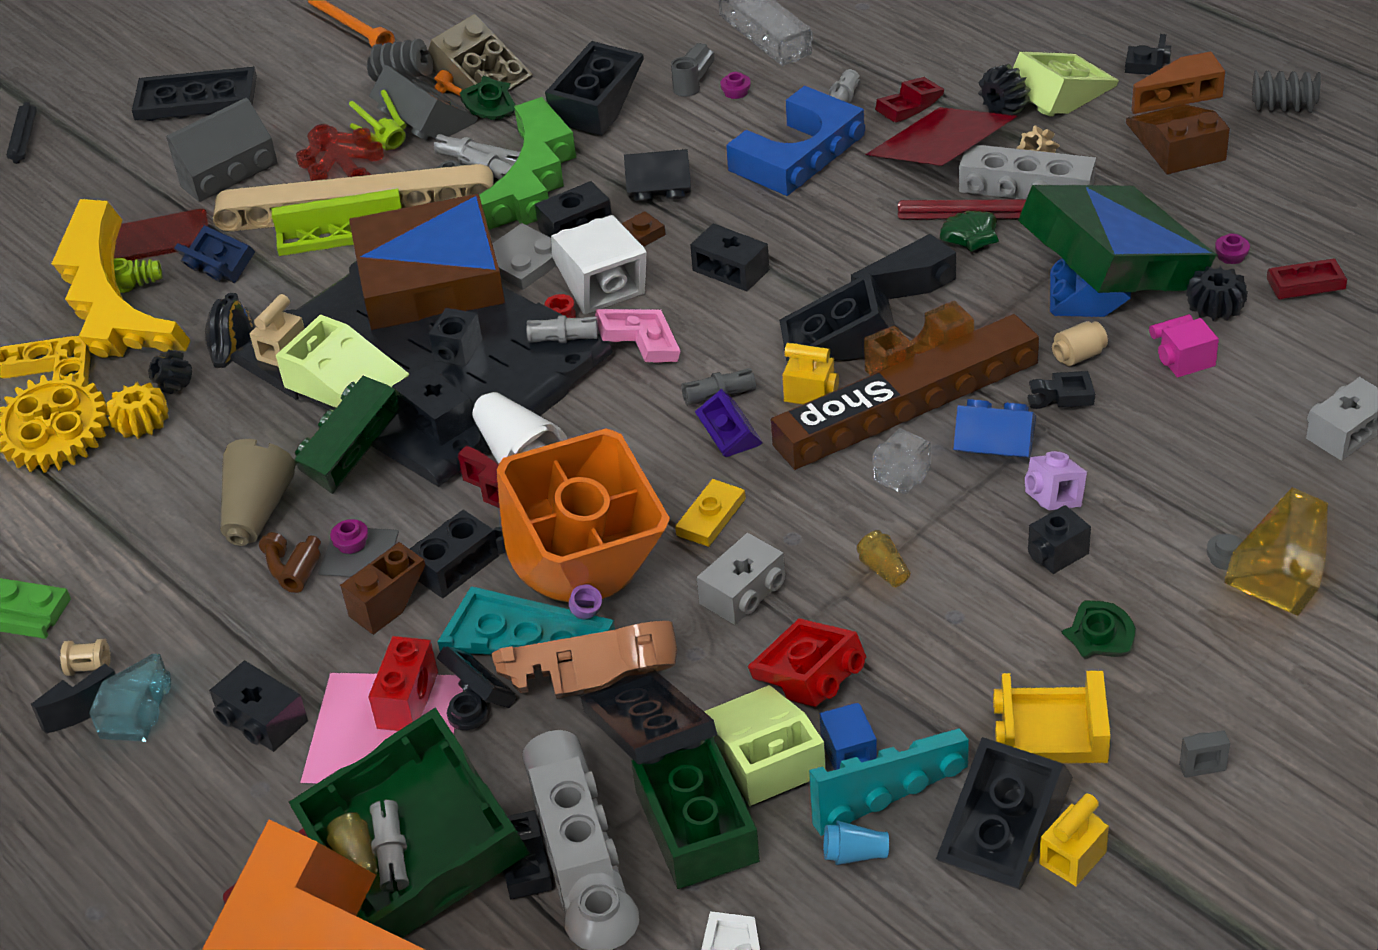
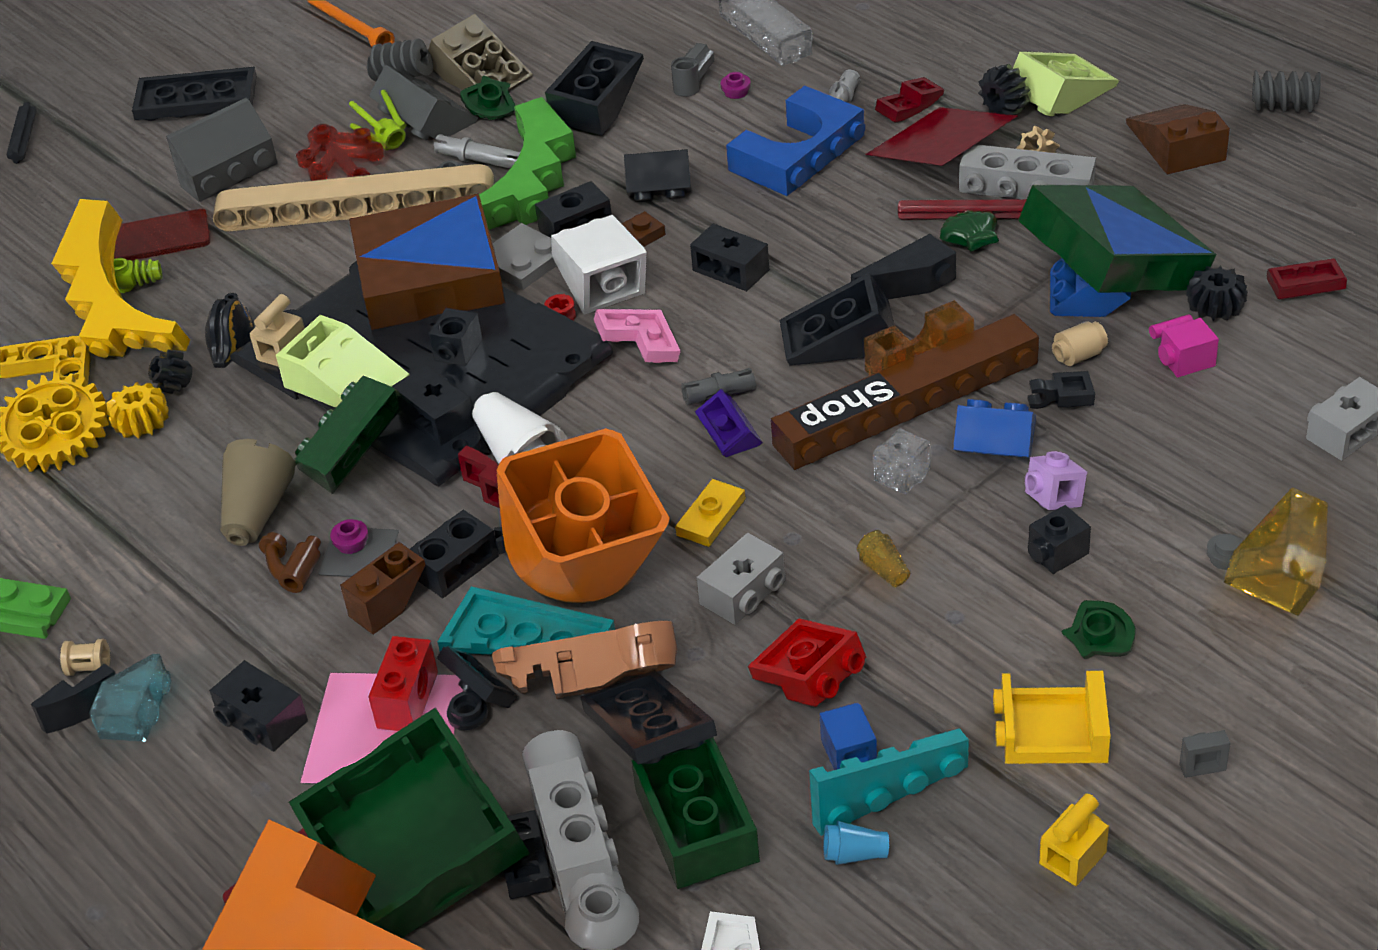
(216, 254): dark blue bracket -> none
(326, 216): lime fence -> none
(351, 839): clear yellow cone -> none
(389, 846): light grey pin -> none
(445, 83): orange hand -> none
(474, 156): light grey pin -> none
(562, 329): light grey pin -> none
(582, 597): medium lavender hinge -> none
(766, 743): yellowish green slope -> none
(808, 373): yellow brick -> none
(1004, 812): black slope -> none
(1148, 60): black bracket -> none
(1179, 83): dark orange slope -> none
(1232, 248): magenta plate -> none

